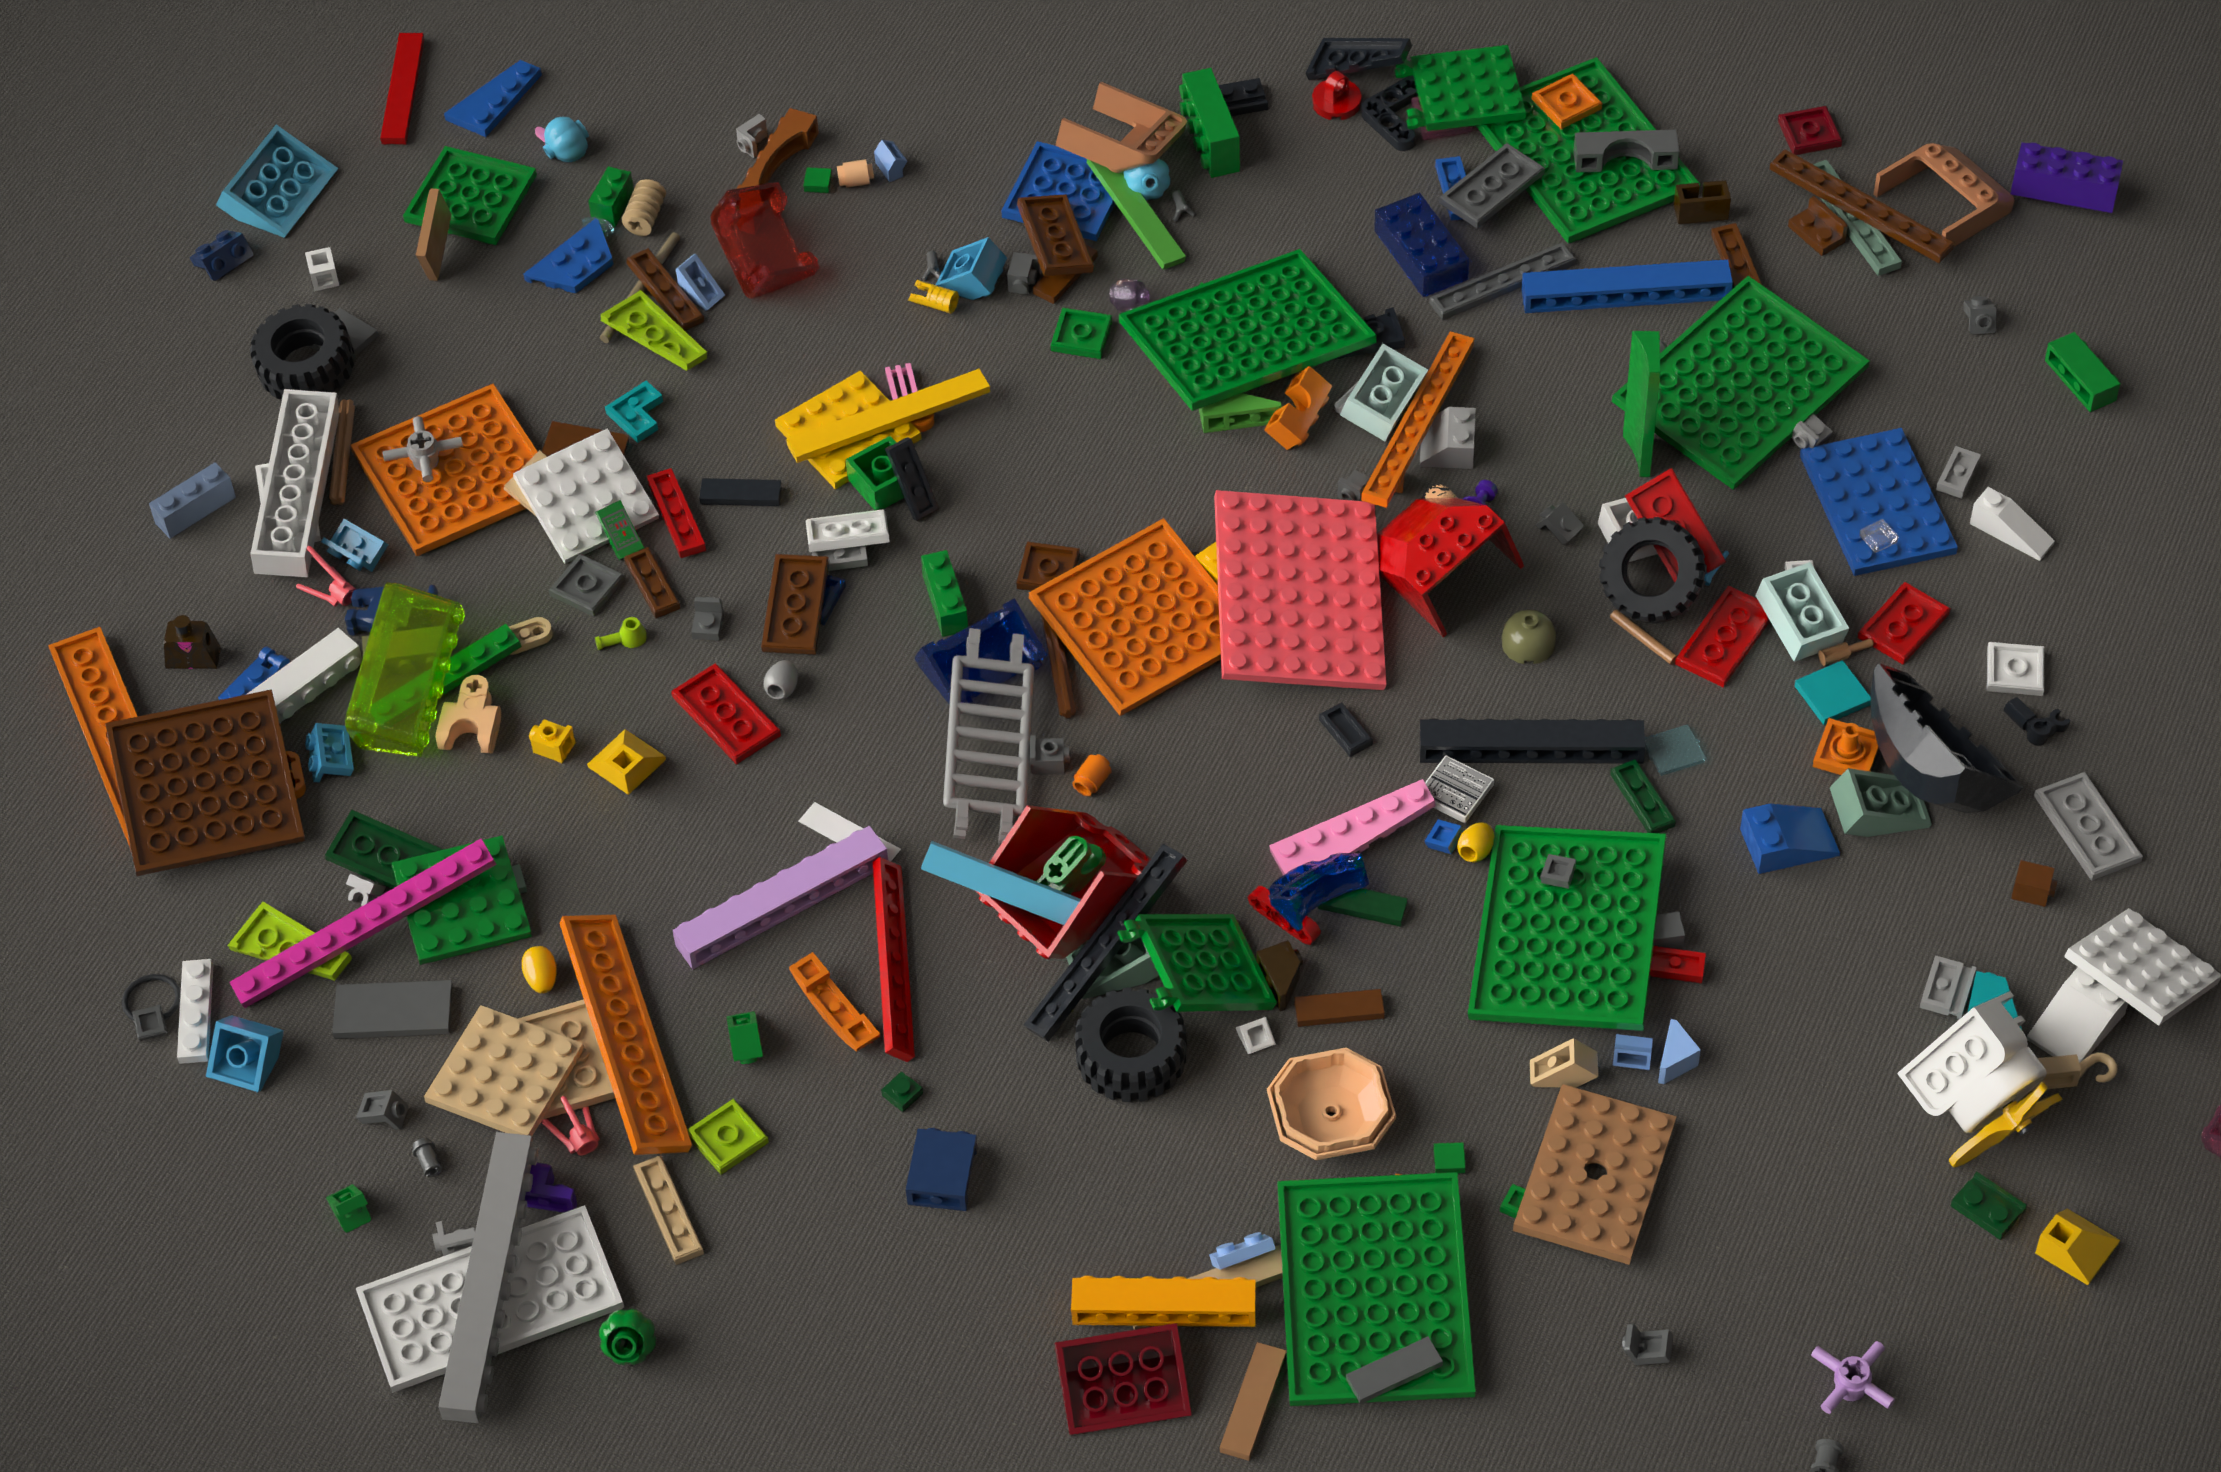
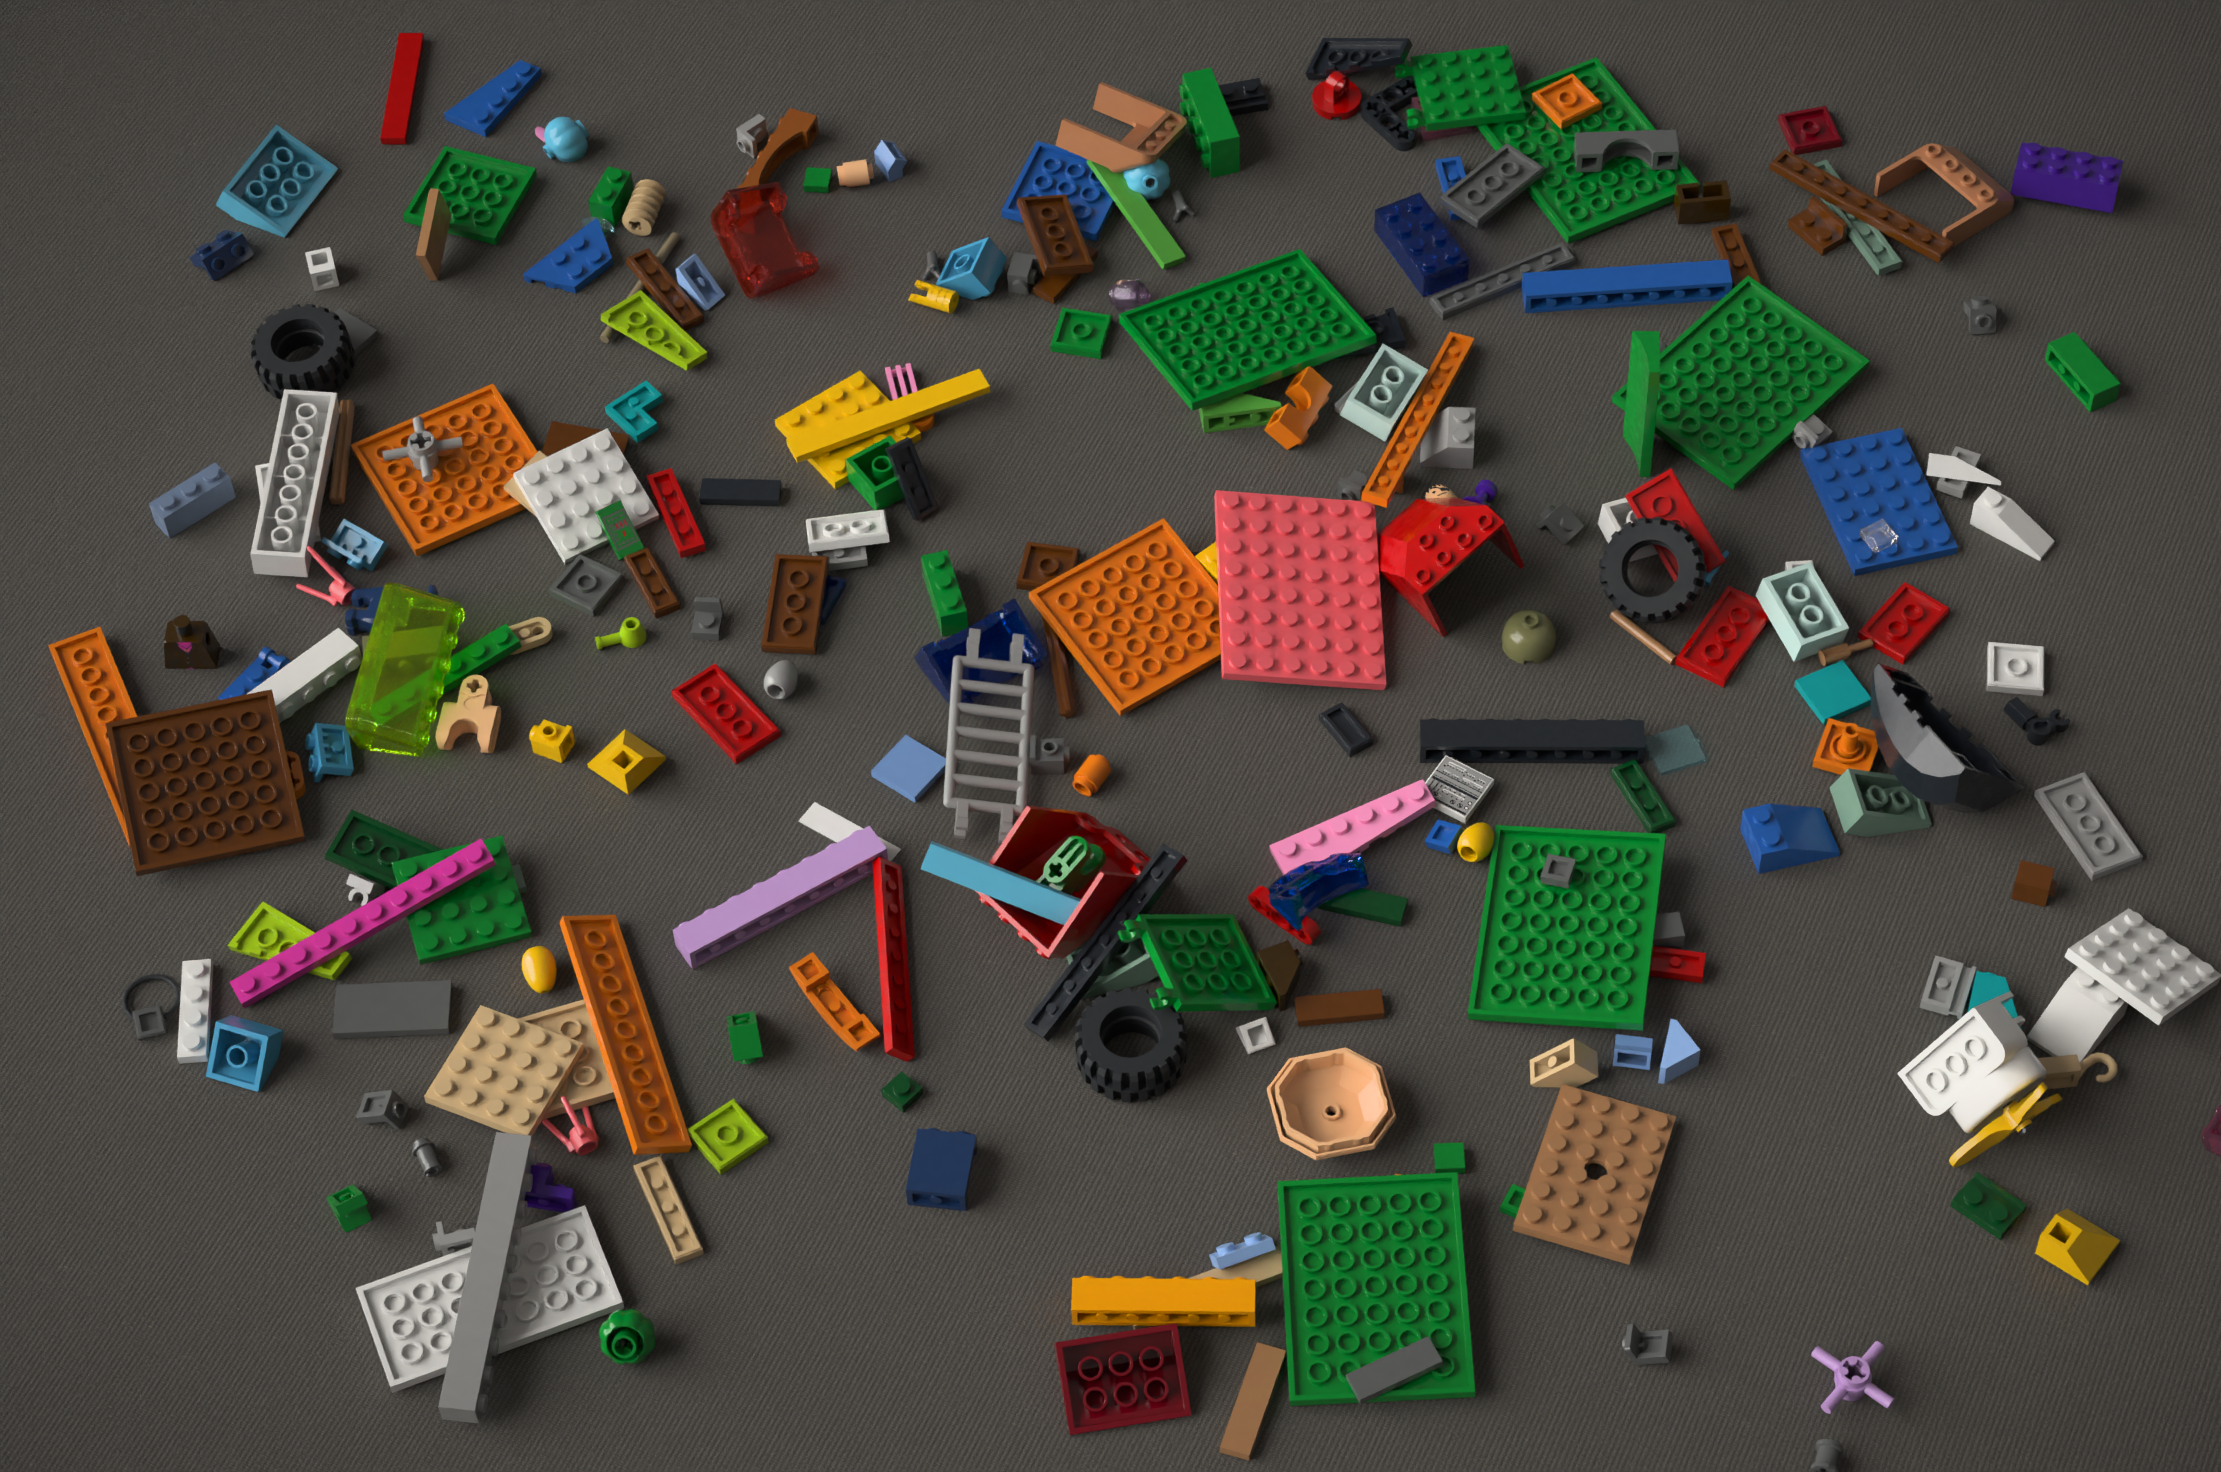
(909, 768): none -> medium blue tile
(1955, 468): none -> white sticker

